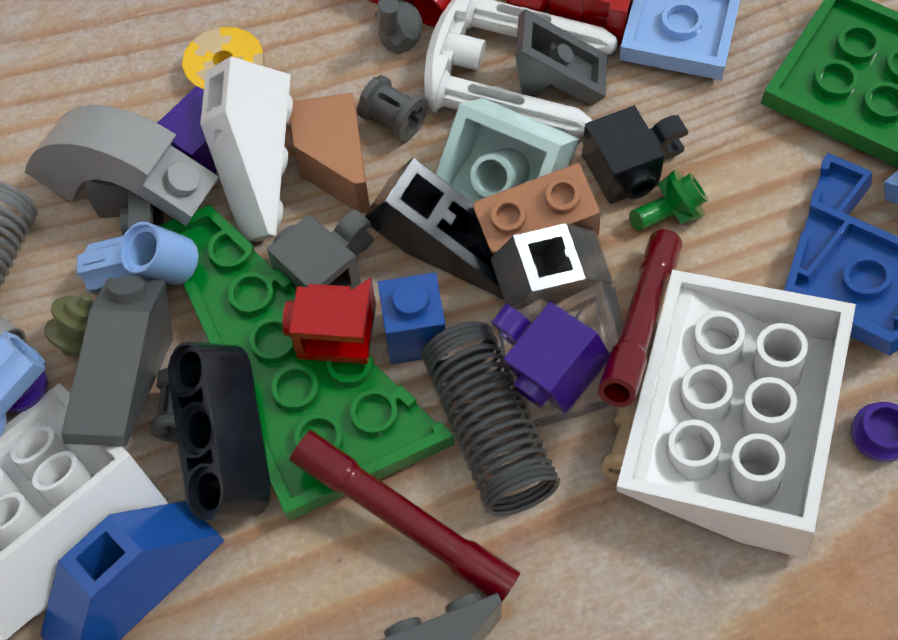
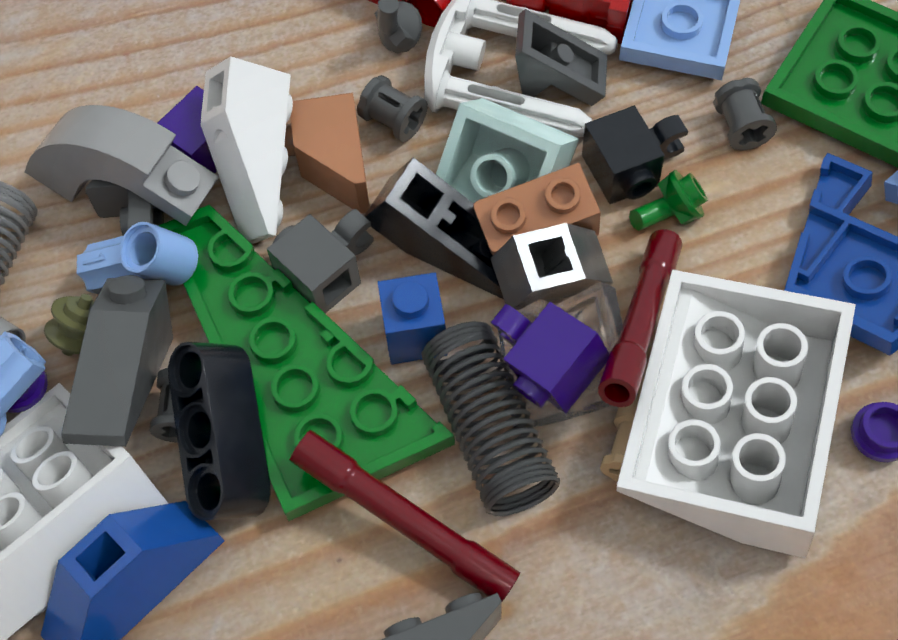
(216, 46): yellow piece -> none
(331, 322): red window -> none
(744, 114): none -> dark grey bush

